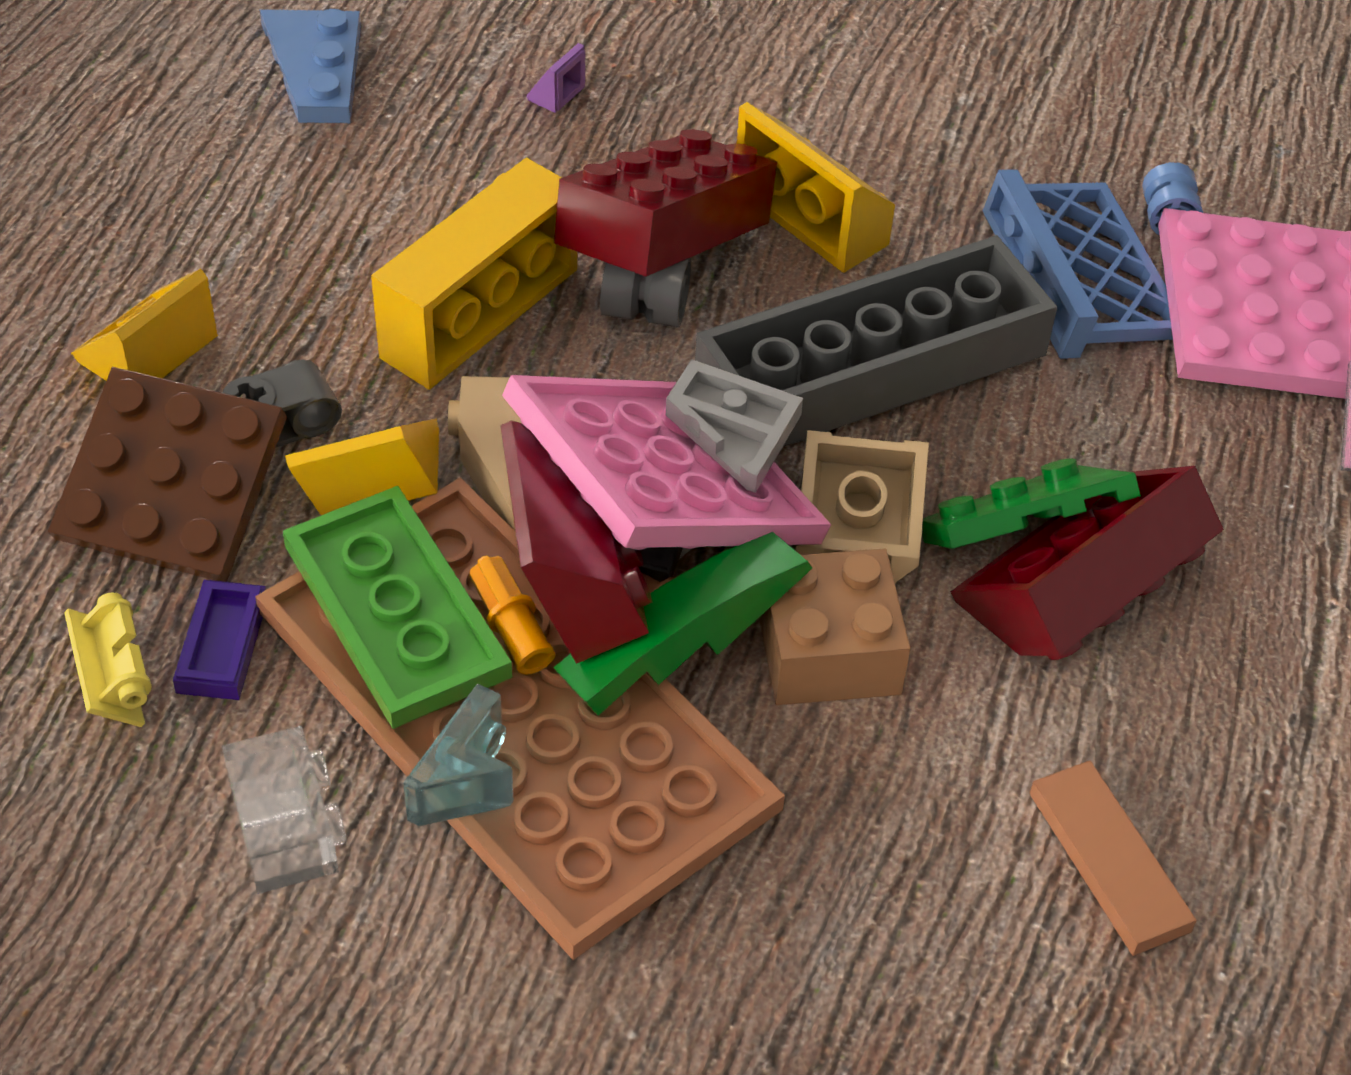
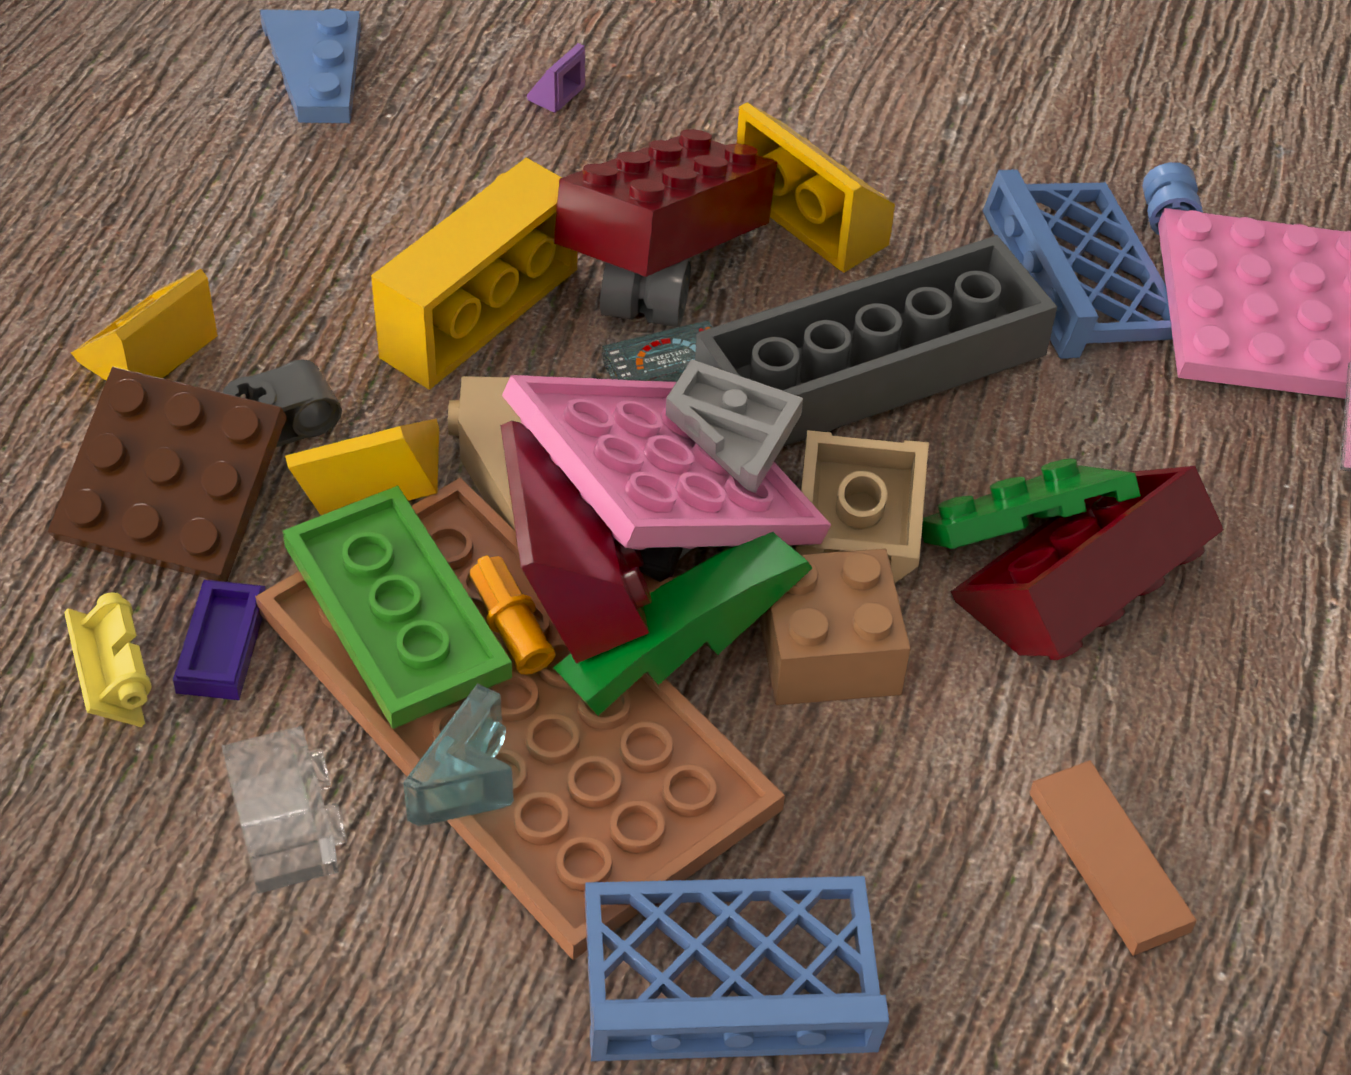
(653, 356): none -> clear light blue tile
(724, 1023): none -> medium blue fence

